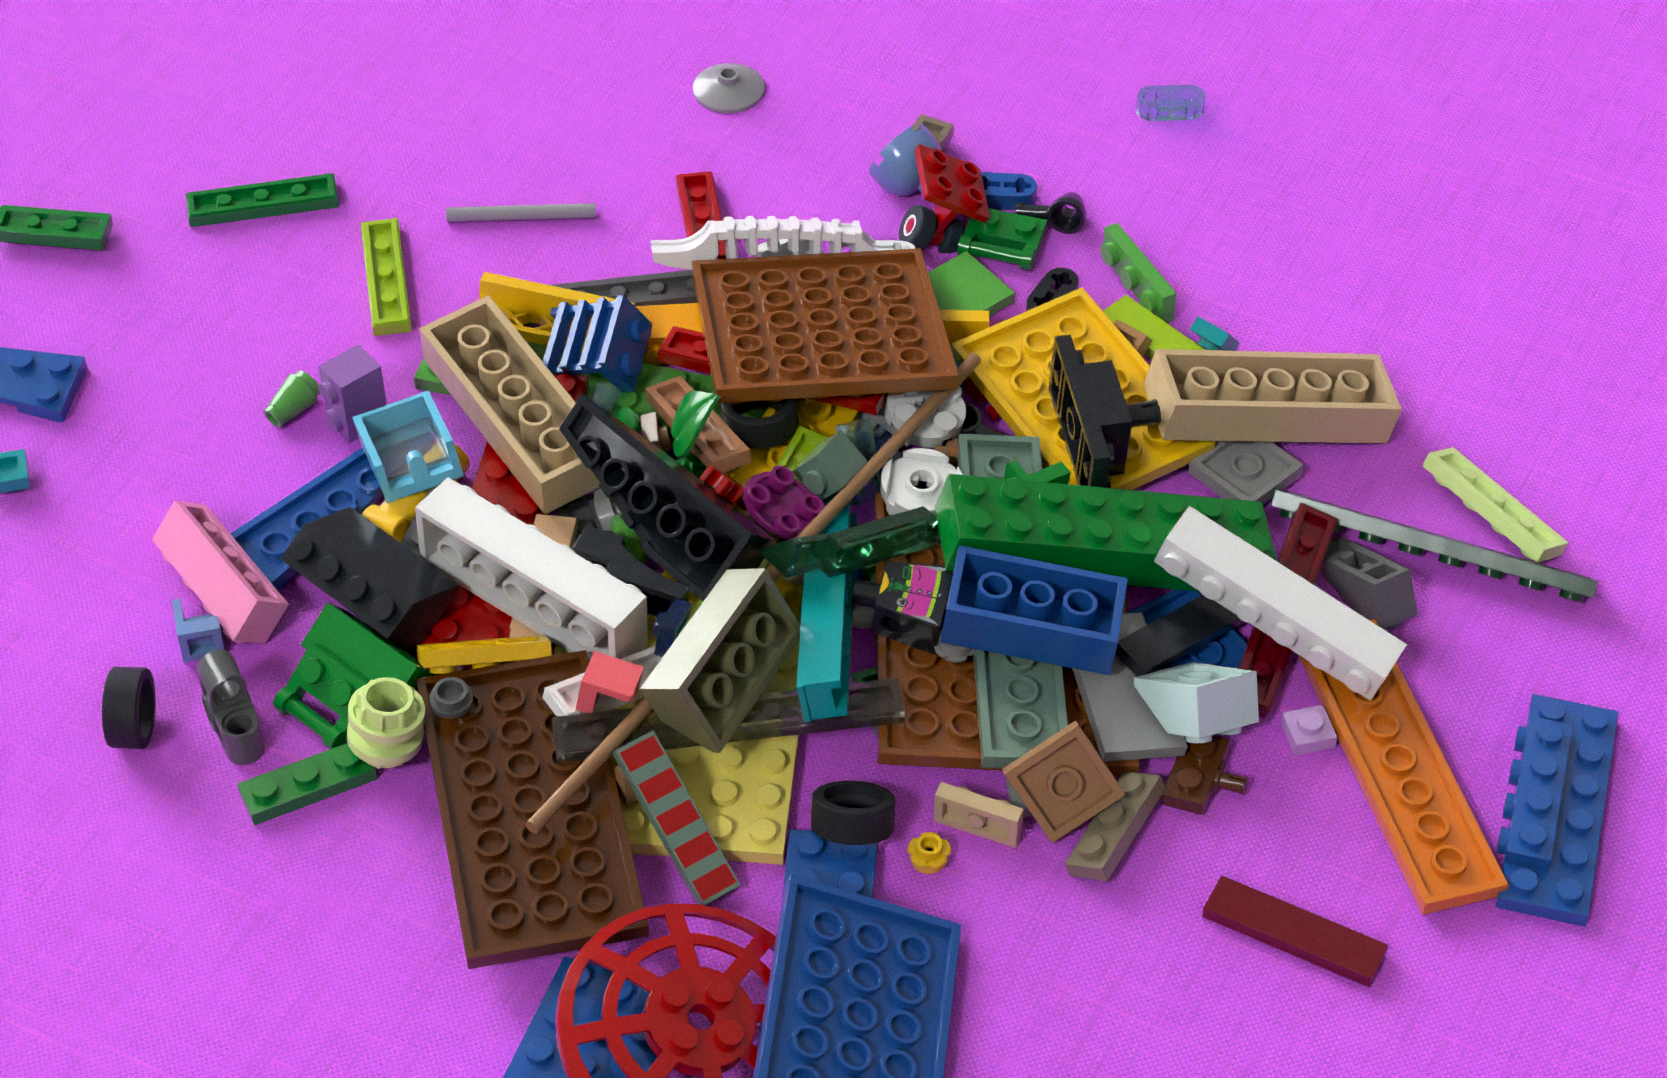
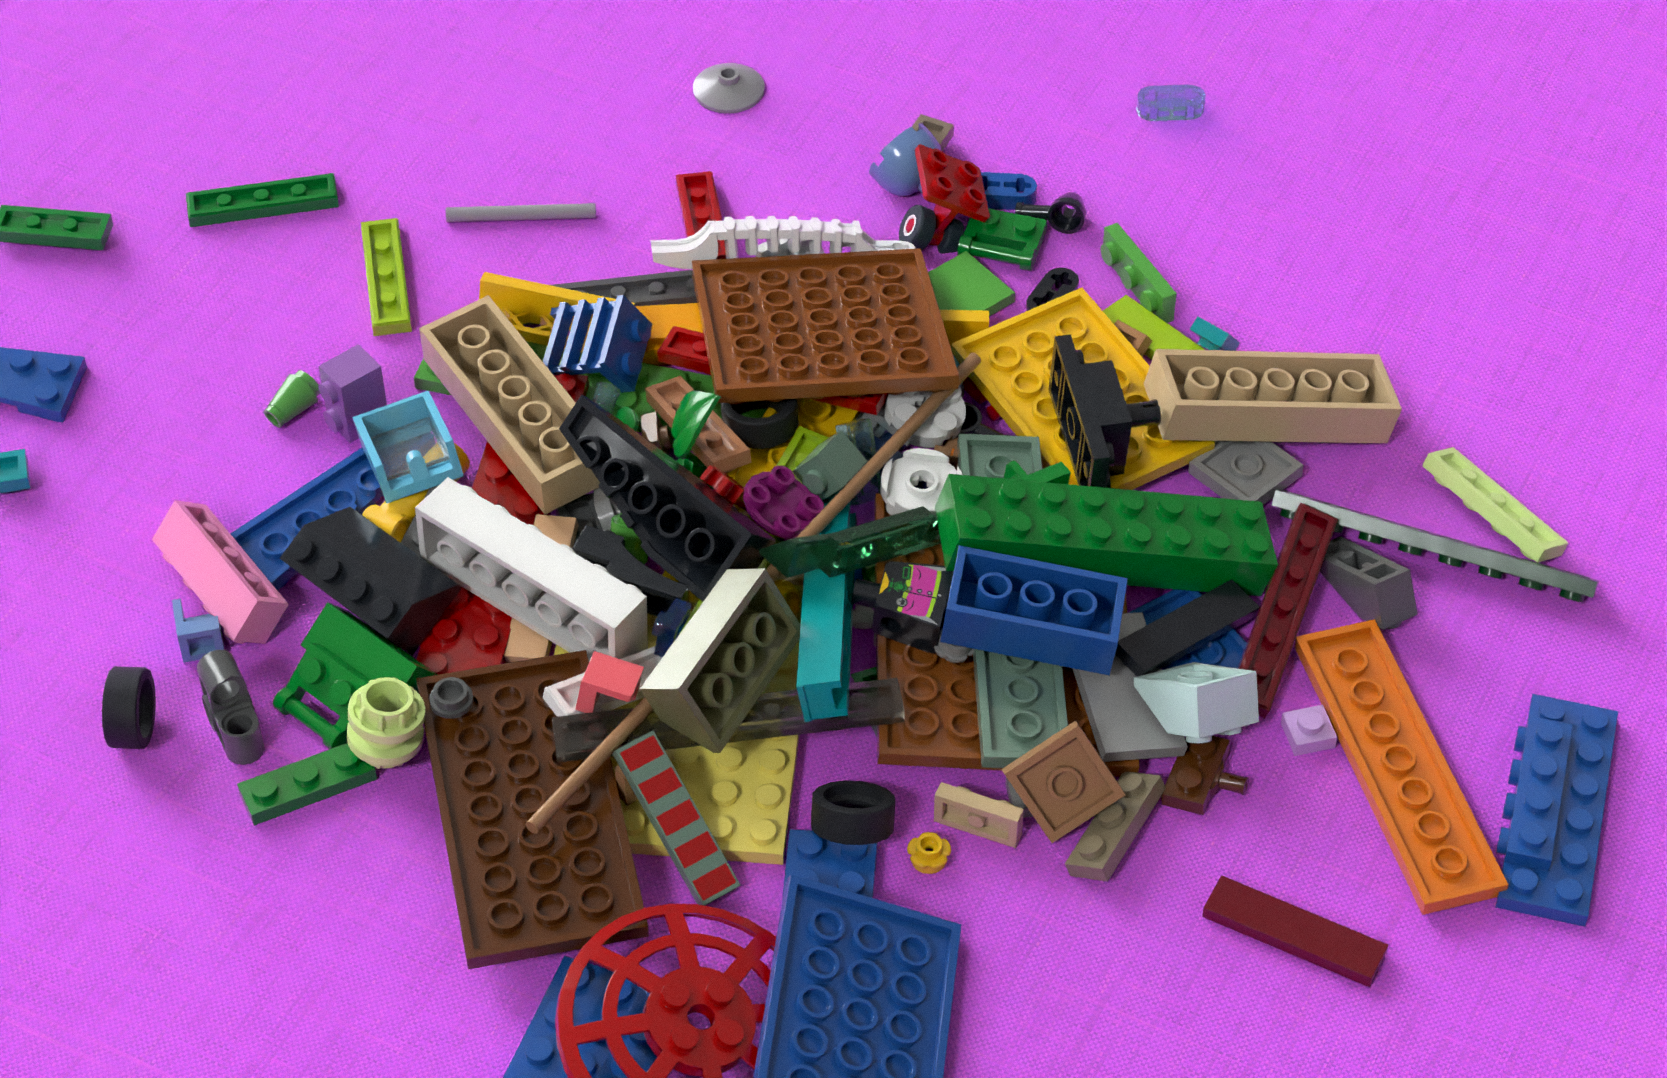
(444, 657): yellow plate -> none
(1279, 603): white brick -> none

